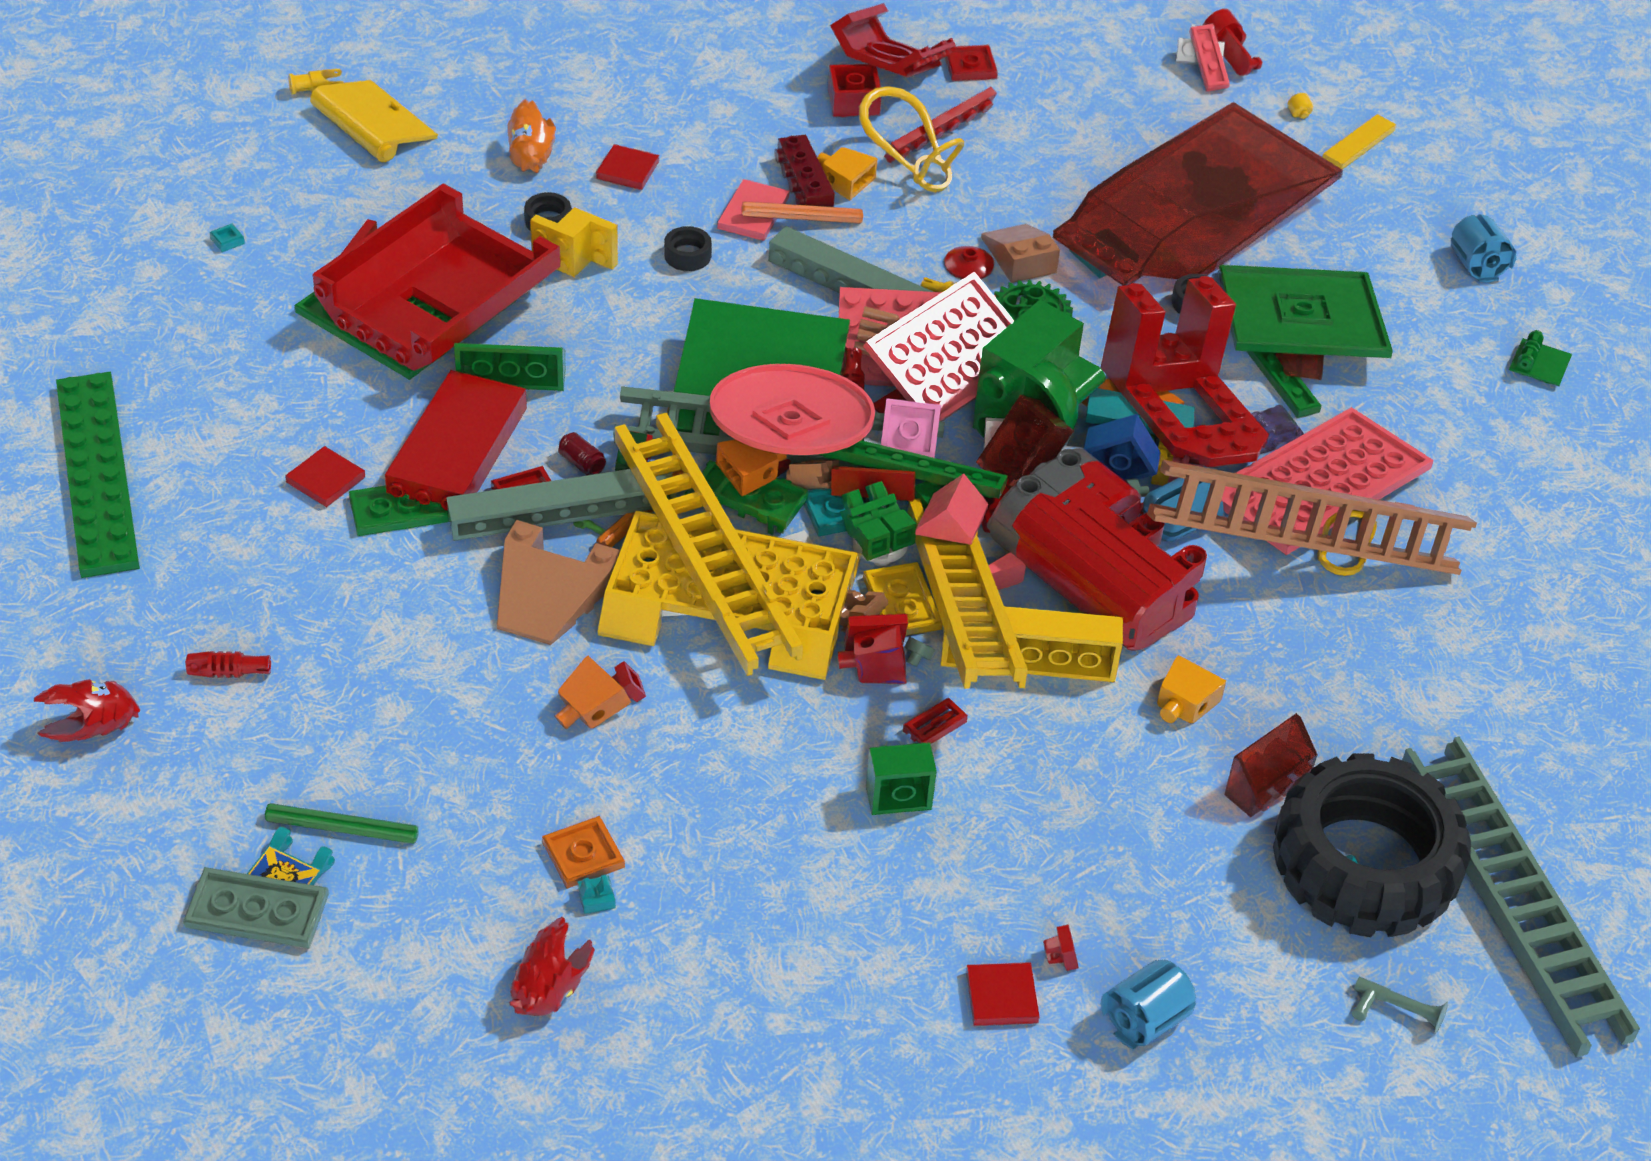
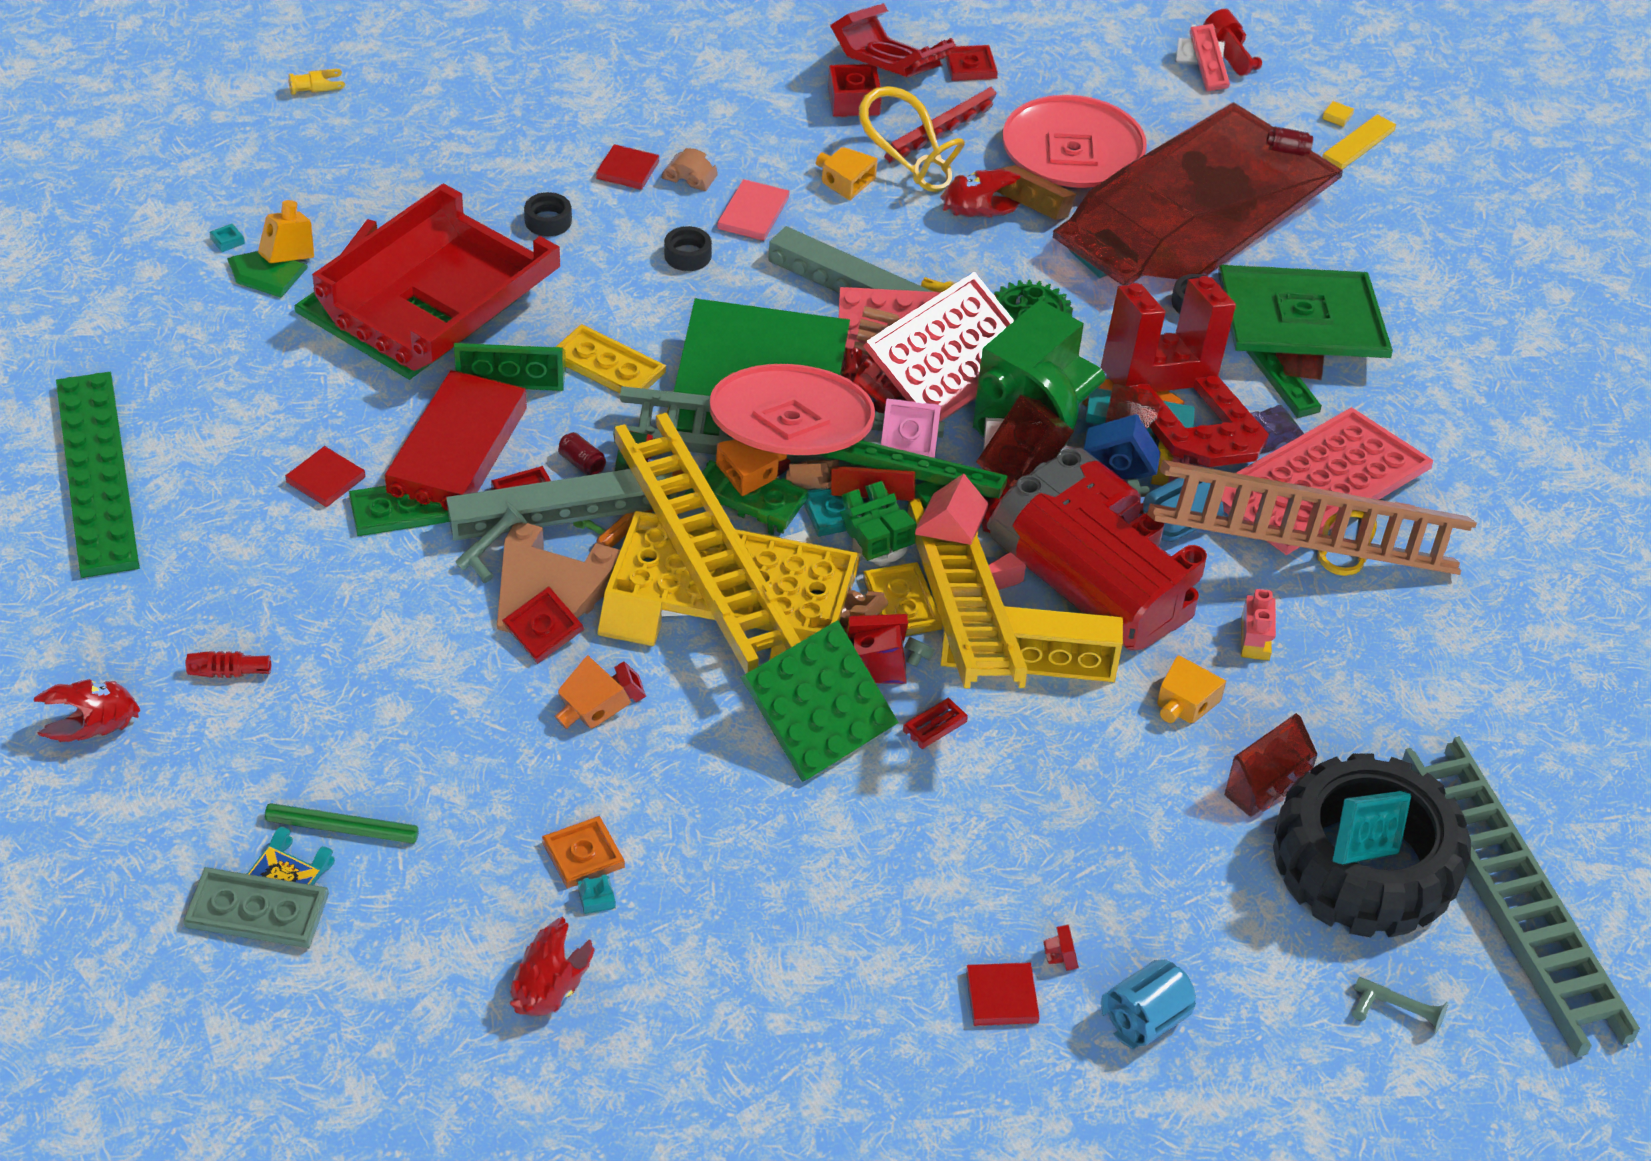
(257, 273): none -> green tile
(286, 235): none -> light orange torso
(370, 117): yellow door -> none
(471, 556): none -> sand green piece
(530, 137): orange head -> none
(543, 624): none -> red tile
(580, 239): yellow bracket -> none
(609, 360): none -> yellow tile
(692, 167): none -> nougat cylinder
(802, 212): orange axle -> none
(804, 172): dark red brick -> none
(819, 700): none -> green plate
(874, 385): none -> red hinge
(901, 778): green brick -> none
(967, 260): red dish -> none
(974, 194): none -> red head
(1023, 251): nougat slope -> none
(1039, 194): none -> pearl gold brick
(1046, 129): none -> coral dish
(1131, 401): none -> clear red slope
(1258, 625): none -> coral hips
(1289, 141): none -> dark red head
(1300, 105): yellow piece -> none
(1338, 113): none -> yellow tile
(1371, 827): none -> teal tile
(1482, 248): dark azure cylinder -> none
(1539, 360): green hinge -> none

